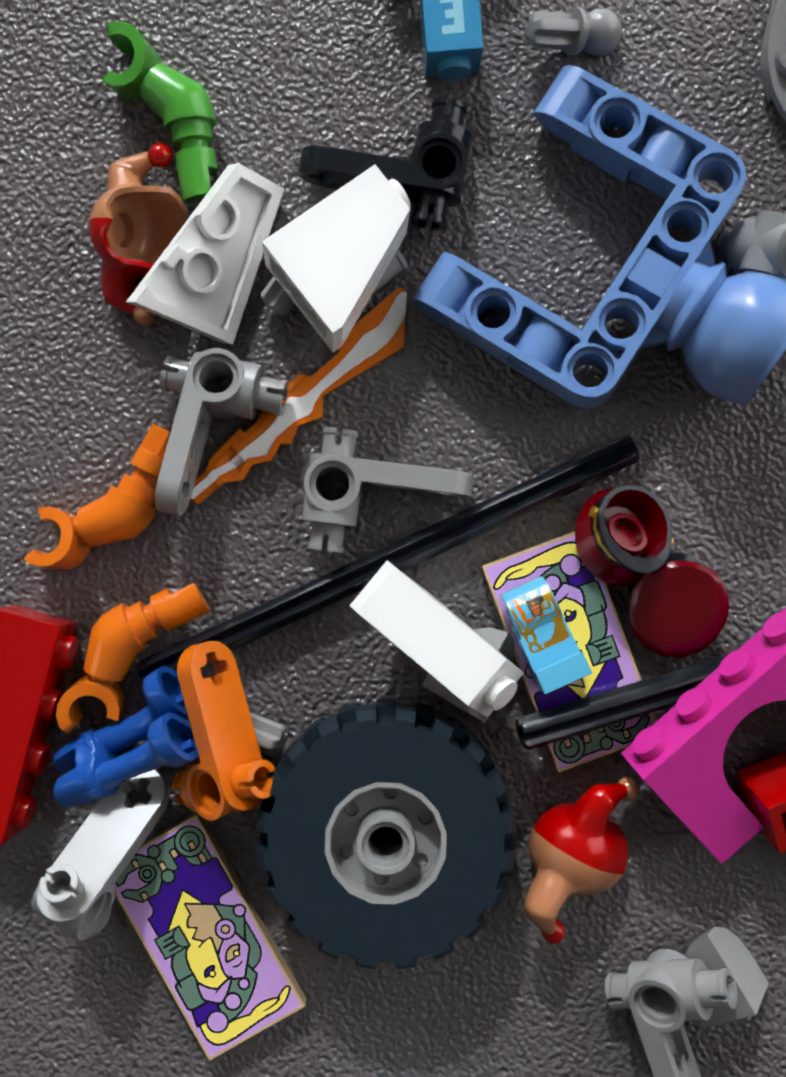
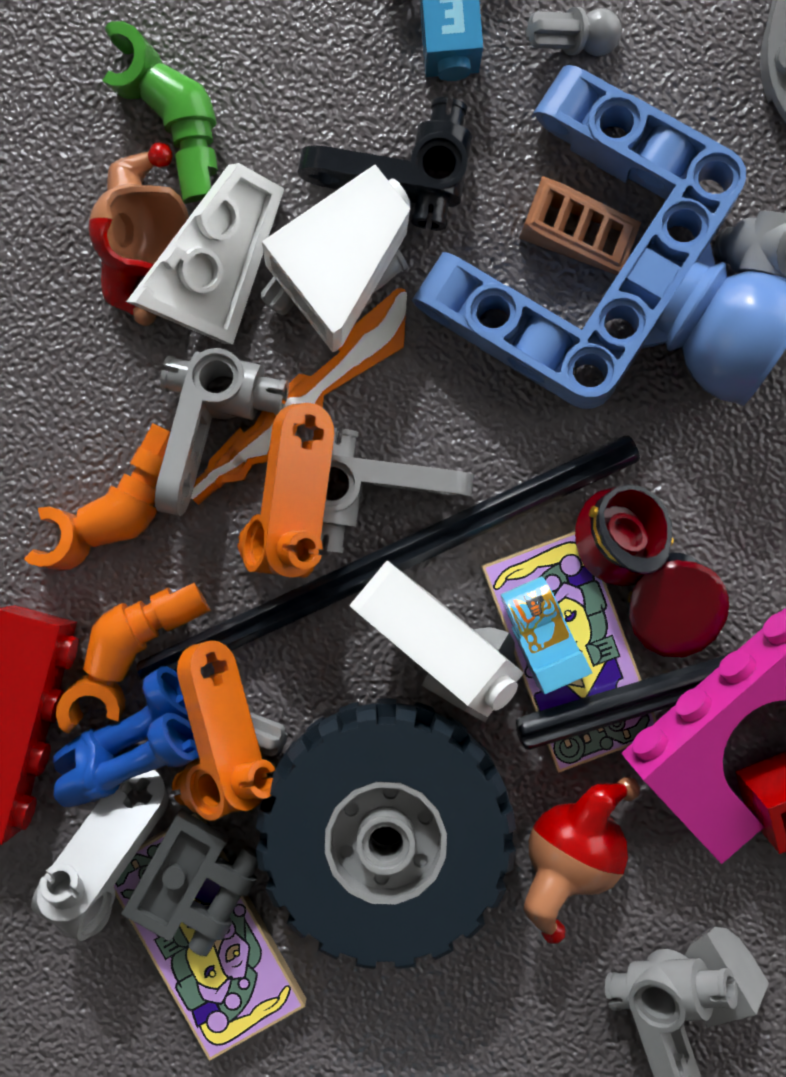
(177, 874): none -> dark grey plate
(289, 529): none -> orange piece
(572, 201): none -> nougat slope

